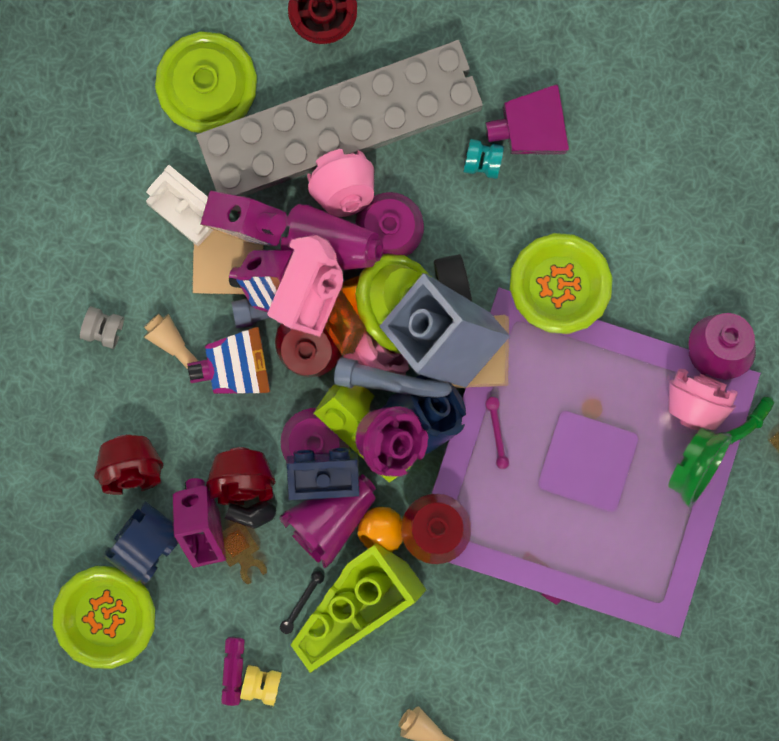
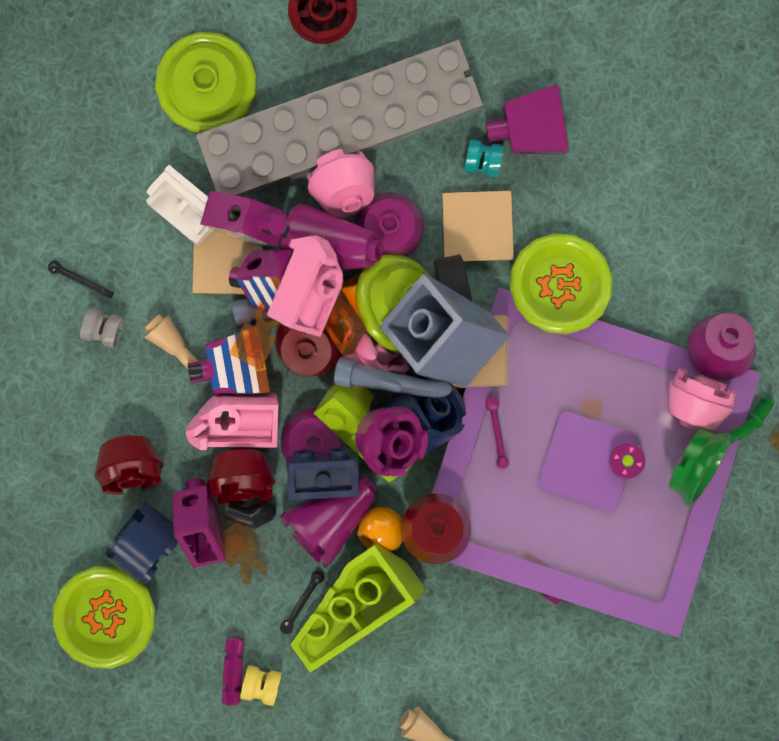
(55, 267): none -> black hinge
(249, 423): none -> bright pink piece
(254, 342): none -> clear orange plate
(478, 225): none -> tan tile
(627, 461): none -> magenta tile

